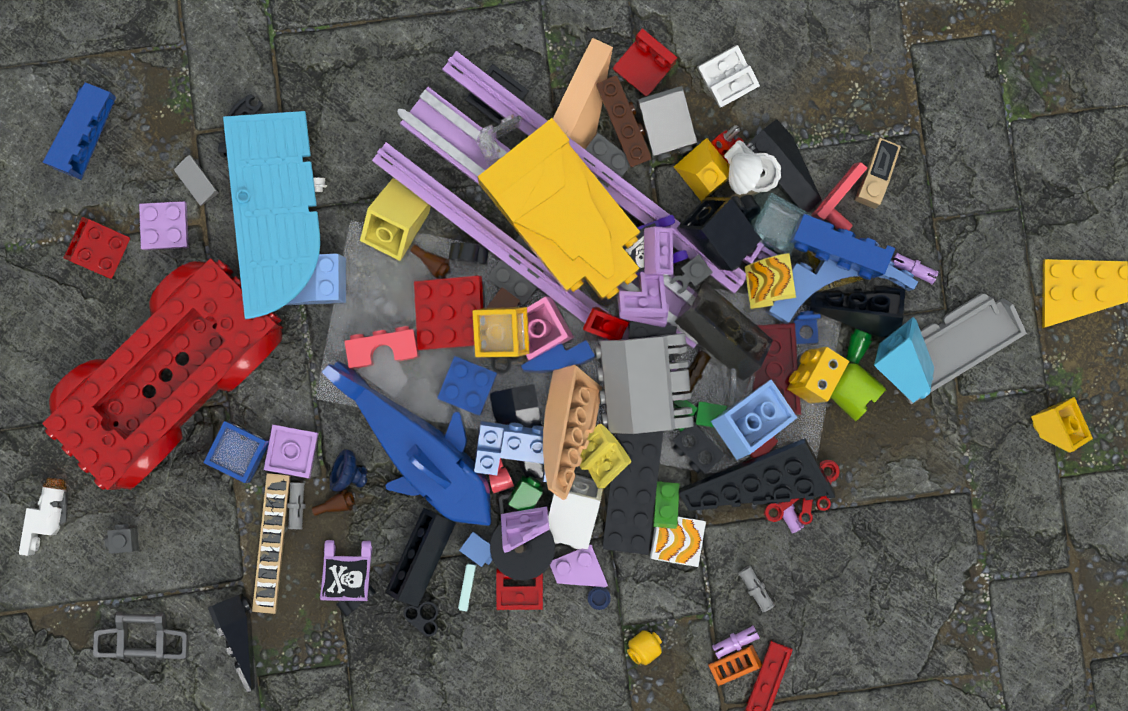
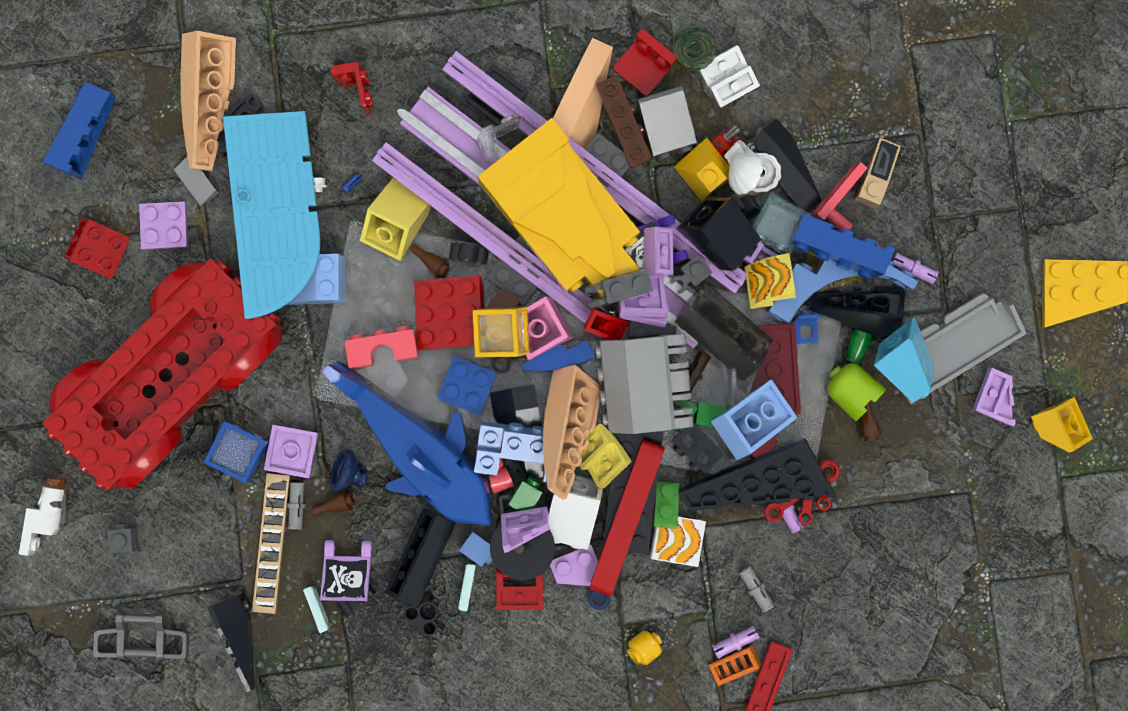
(205, 90): none -> light nougat wedge
(317, 609): none -> light aqua tile
(350, 73): none -> red bracket
(351, 183): none -> blue piece
(621, 287): none -> dark grey hinge
(627, 517): none -> red beam
(699, 59): none -> clear green tile
(817, 375): yellow piece -> none
(869, 427): none -> reddish brown cone
(996, 397): none -> lavender wing

